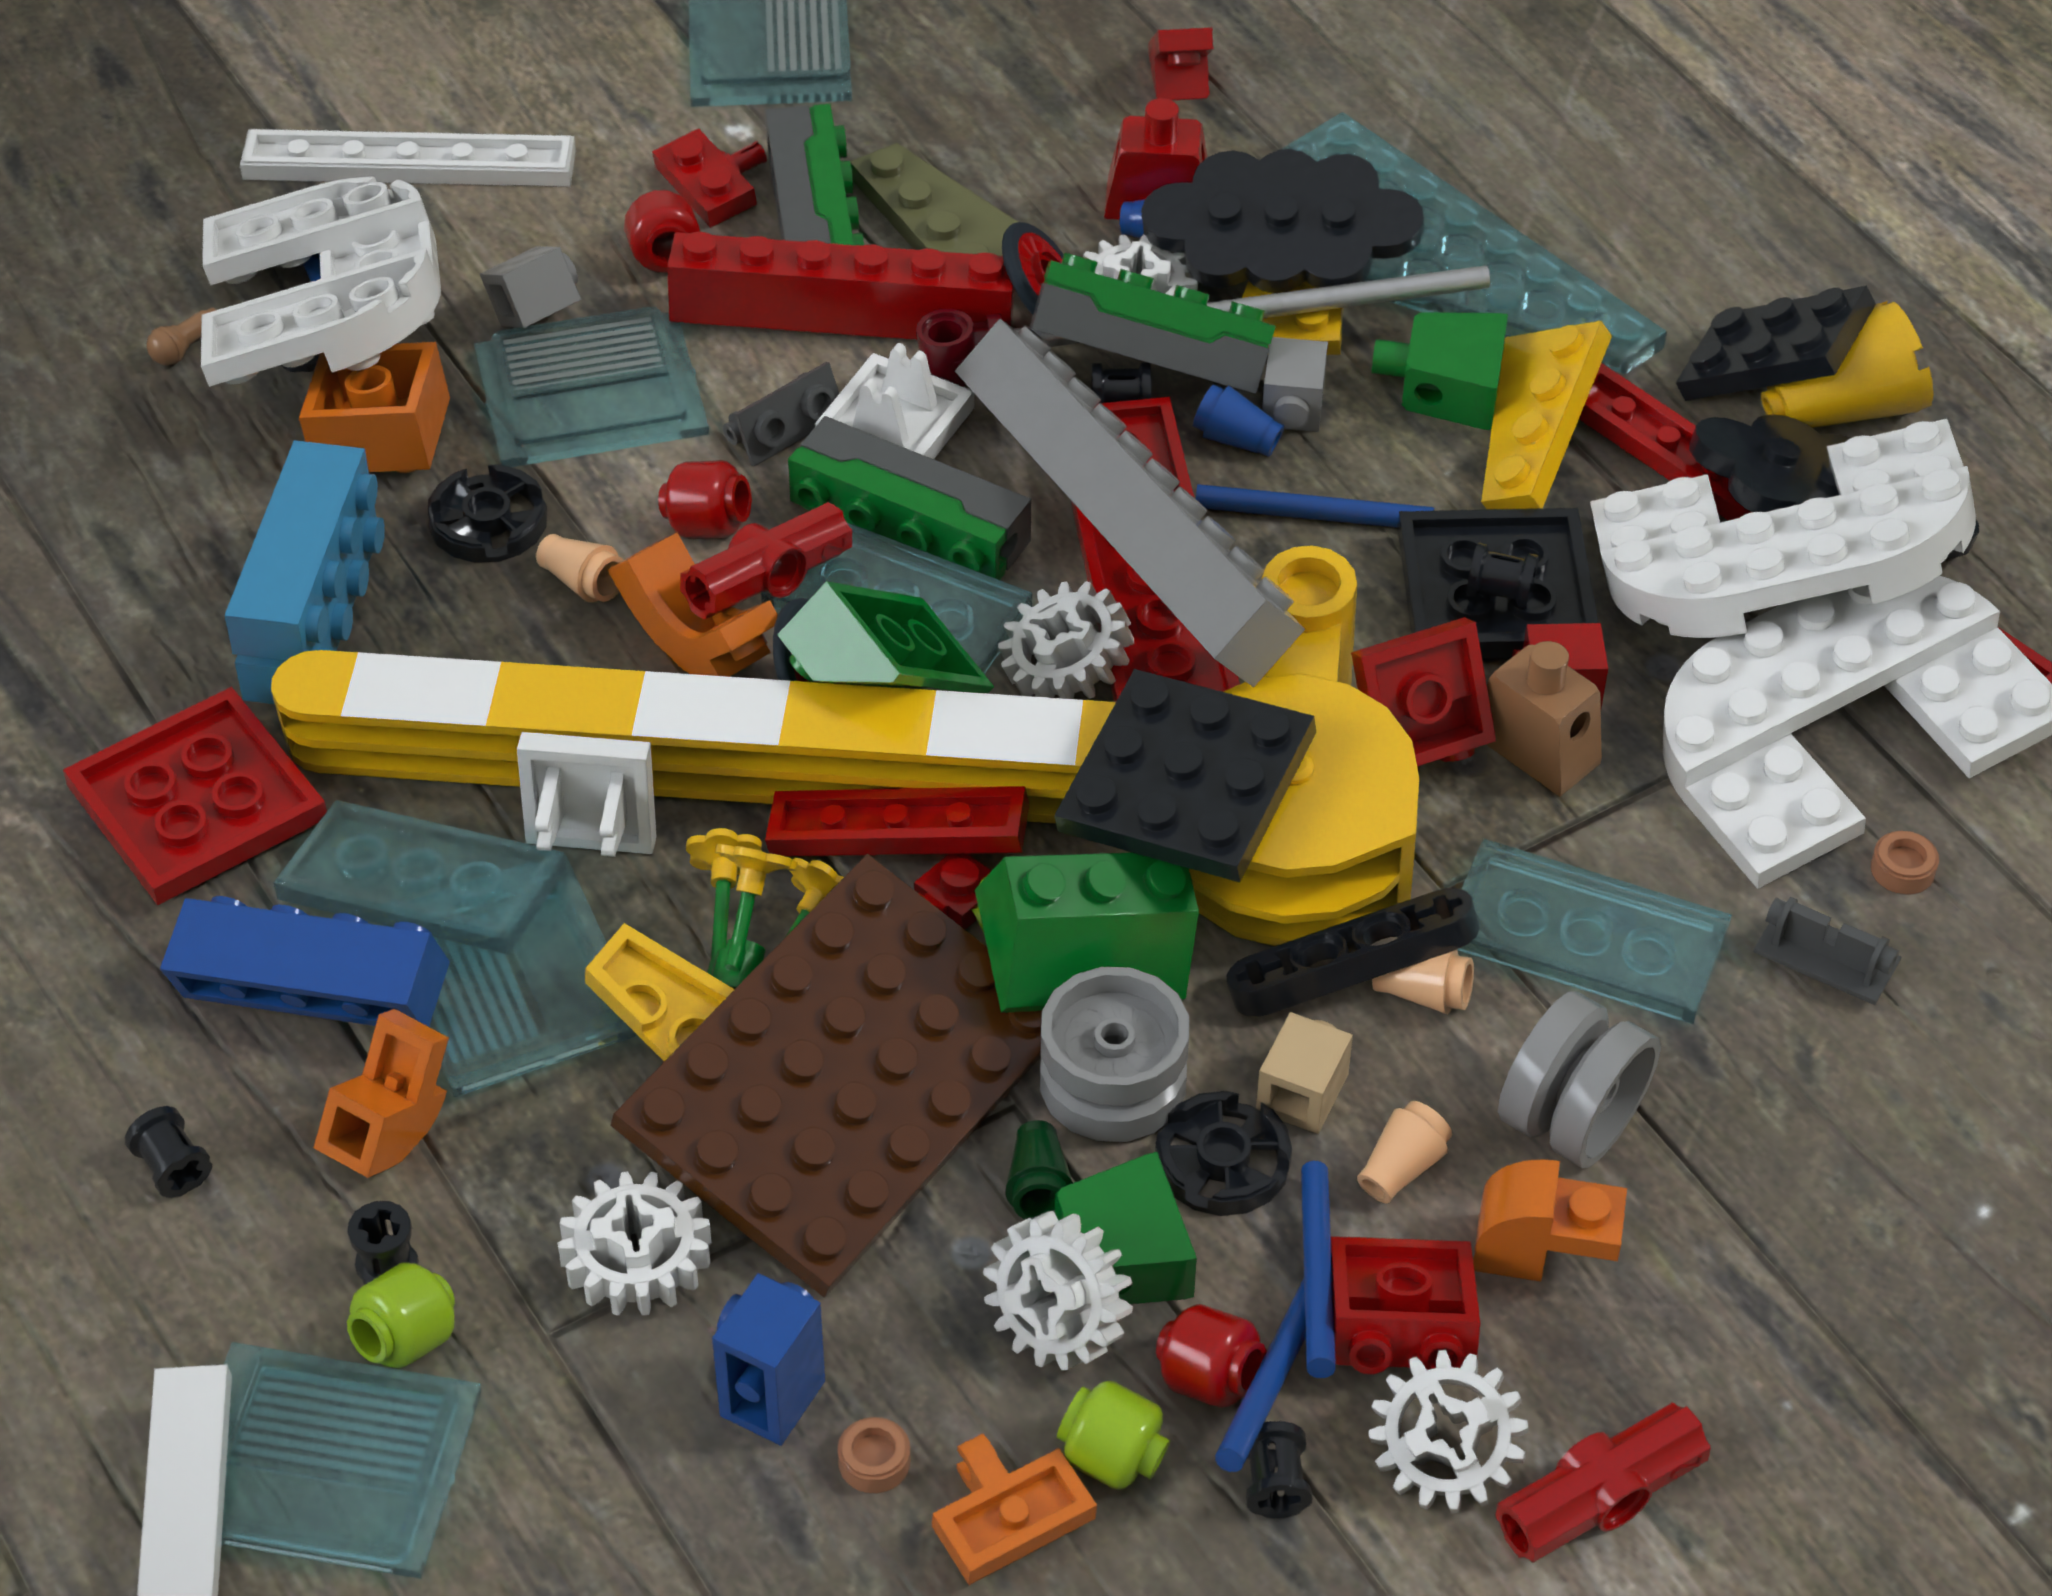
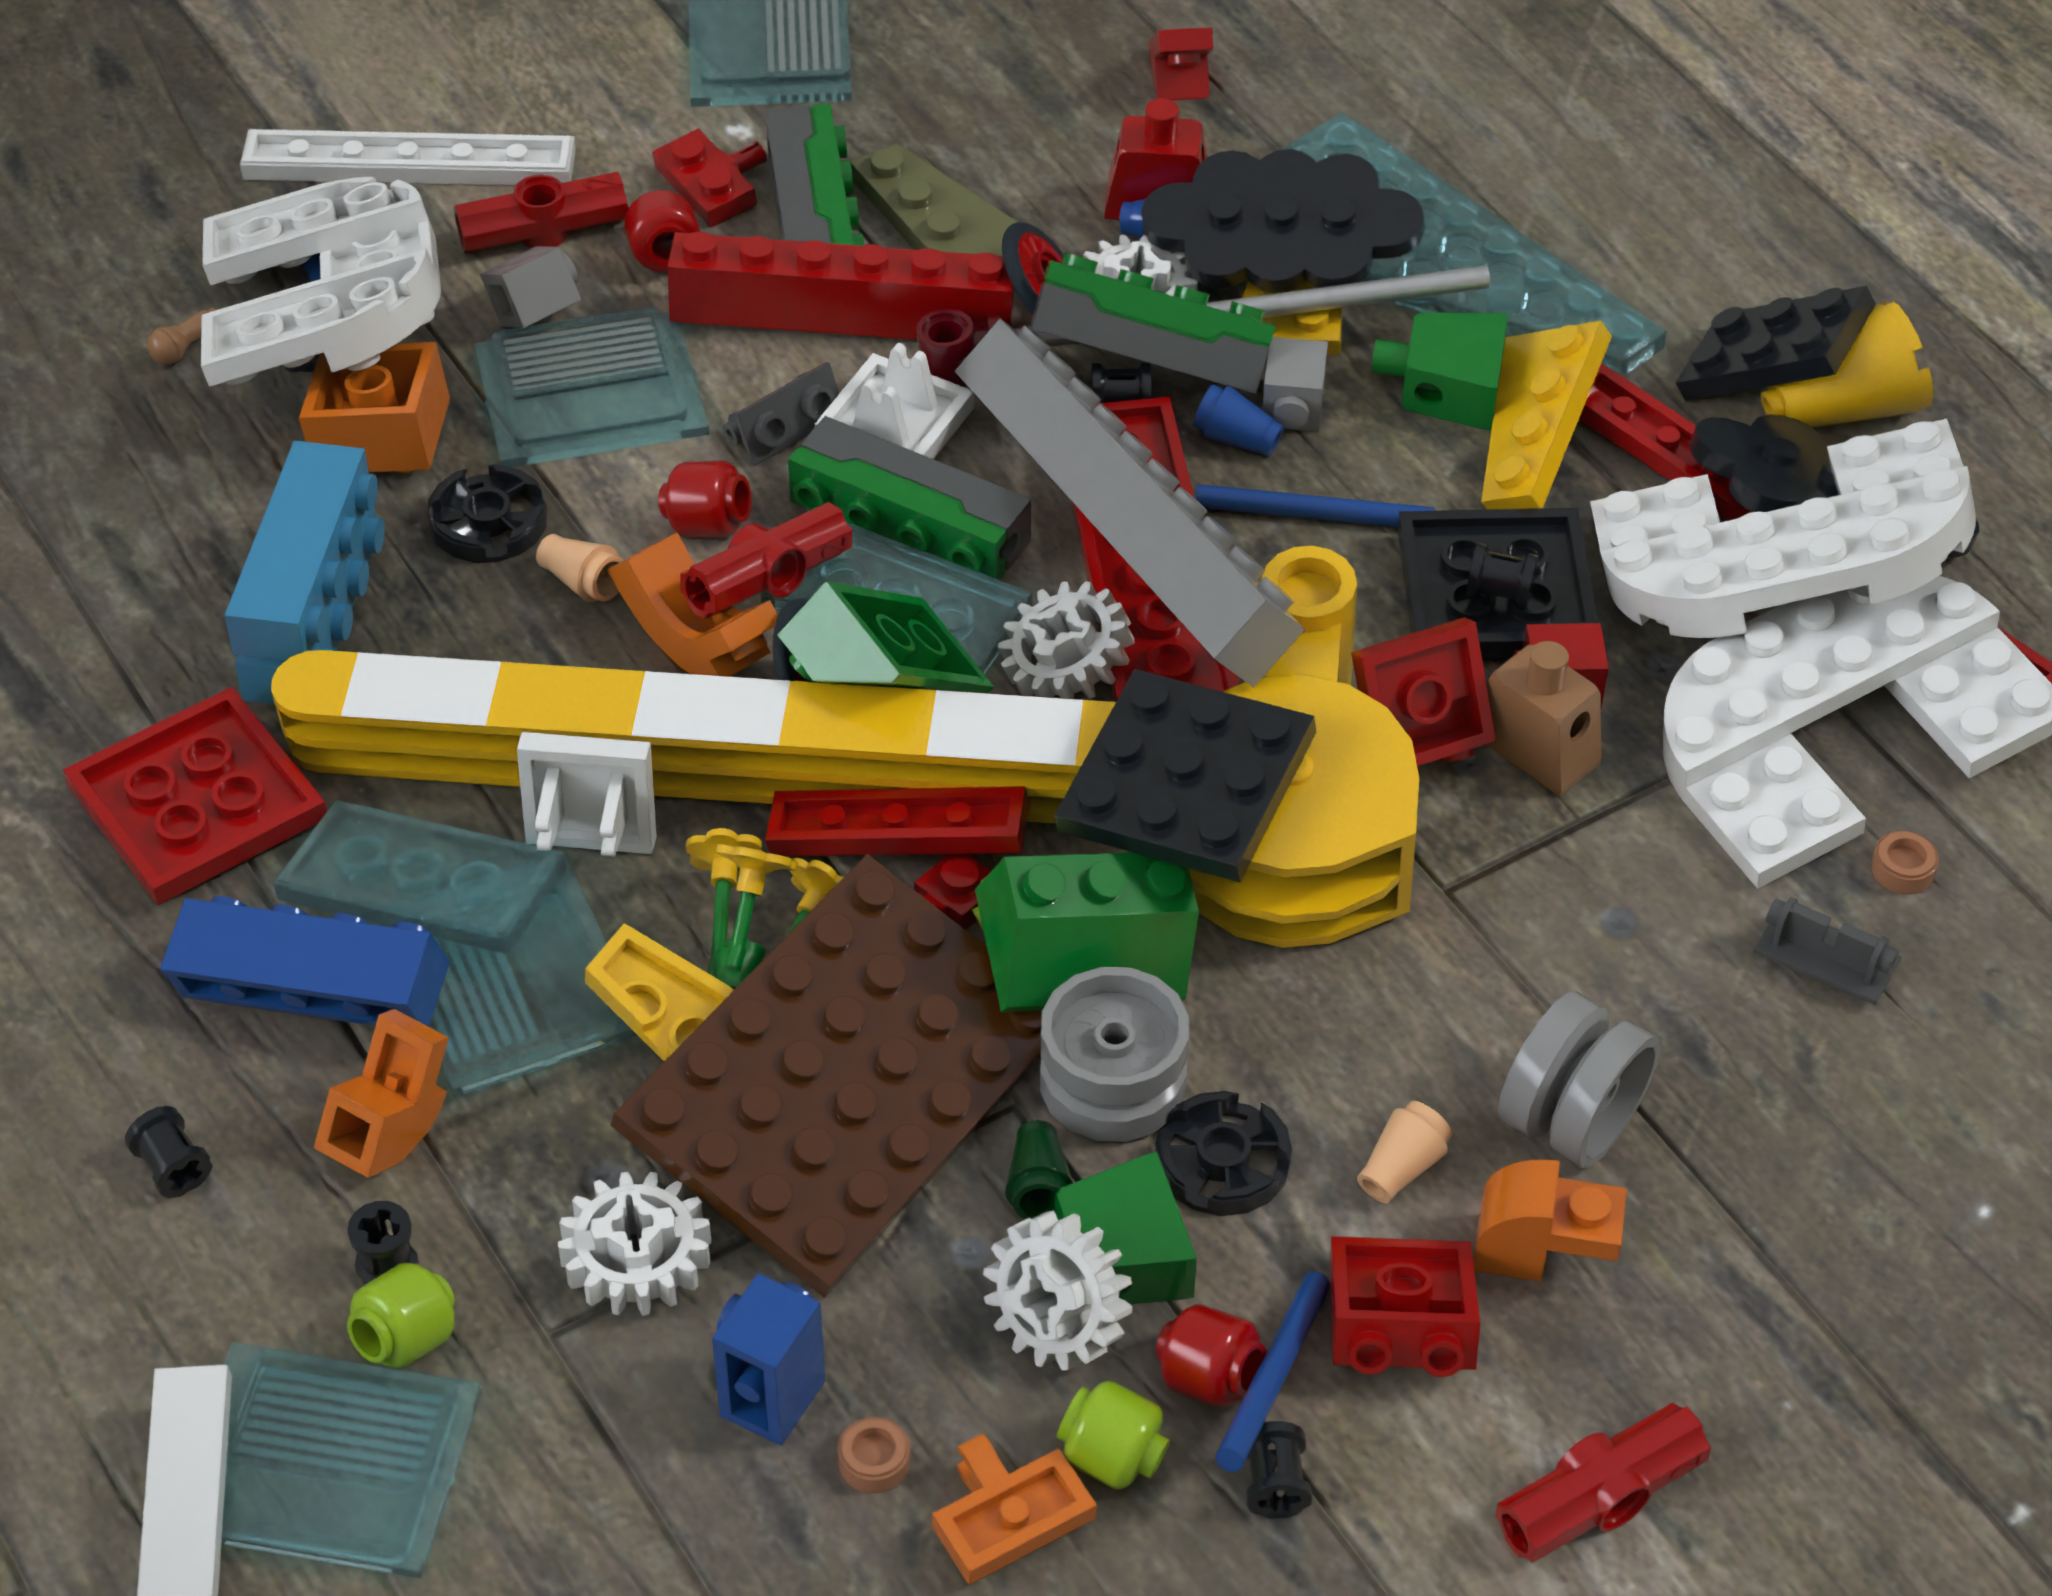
(540, 211): none -> red piece
(1282, 974): black beam -> none
(1305, 1071): tan brick -> none
(1317, 1270): blue bar -> none
(1434, 983): light nougat cone -> none
(1478, 1413): white gear -> none
(1593, 931): clear light blue tile -> none

